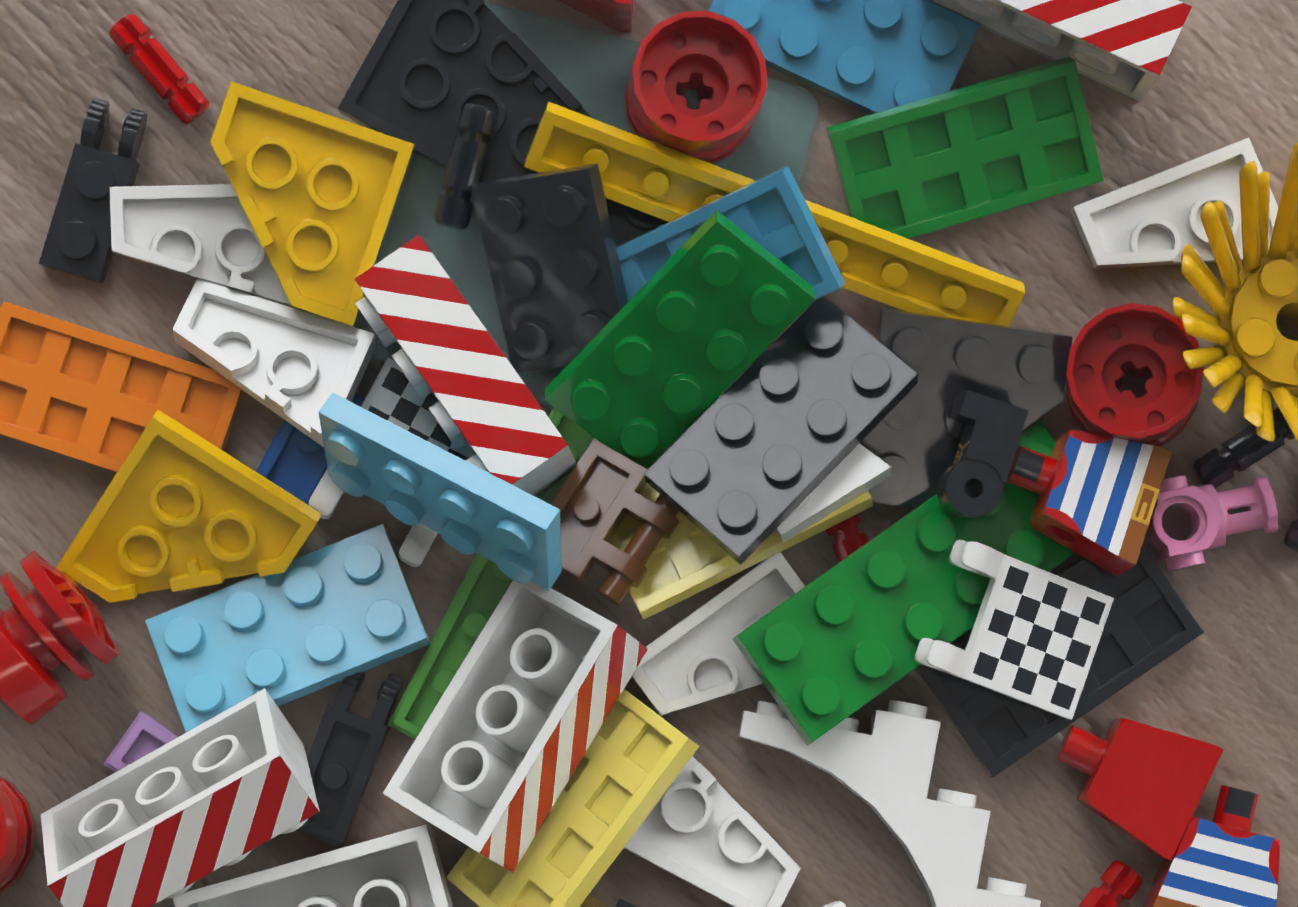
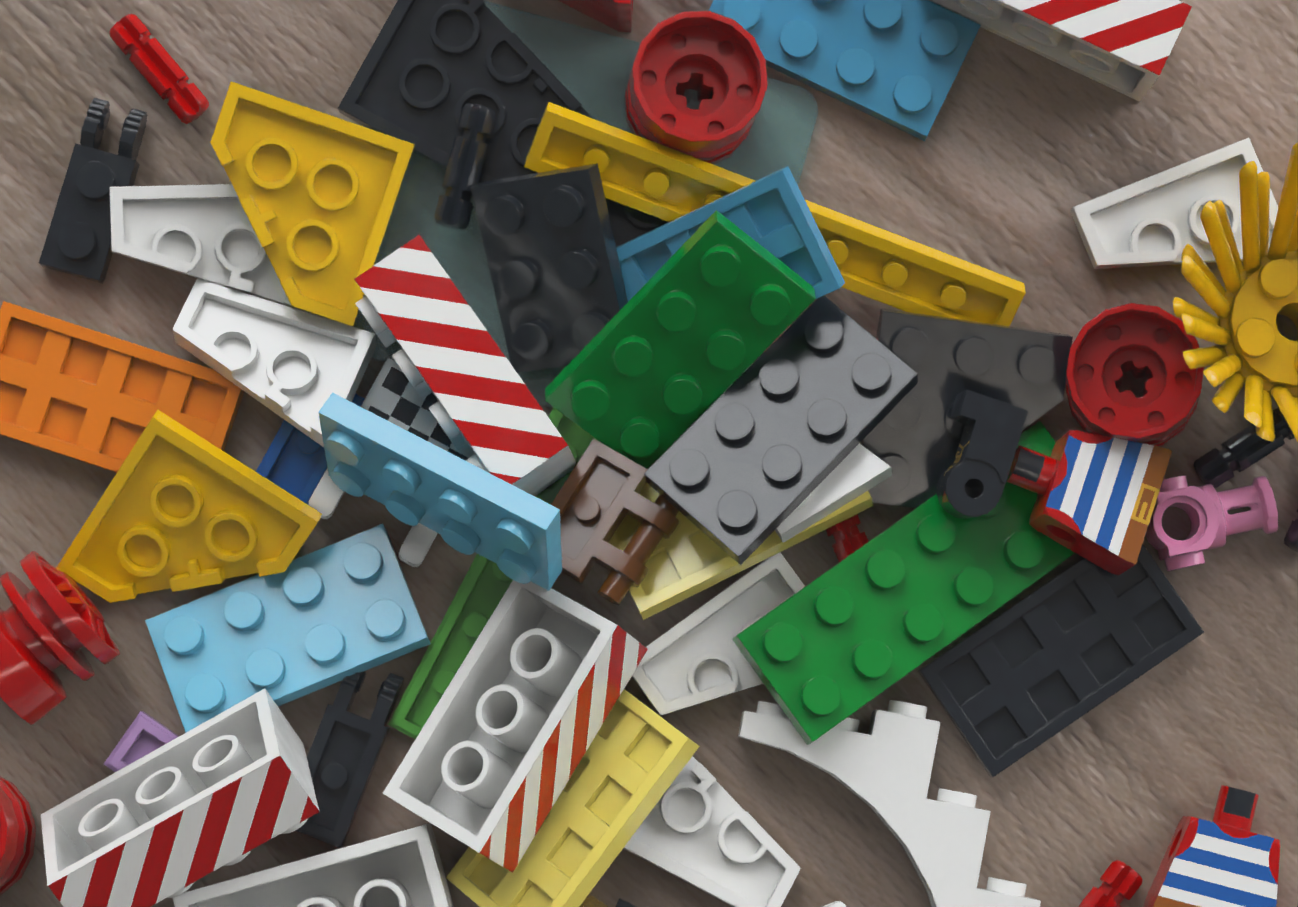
(968, 151): green plate -> none
(1029, 634): white flag -> none
(1141, 780): red torso -> none

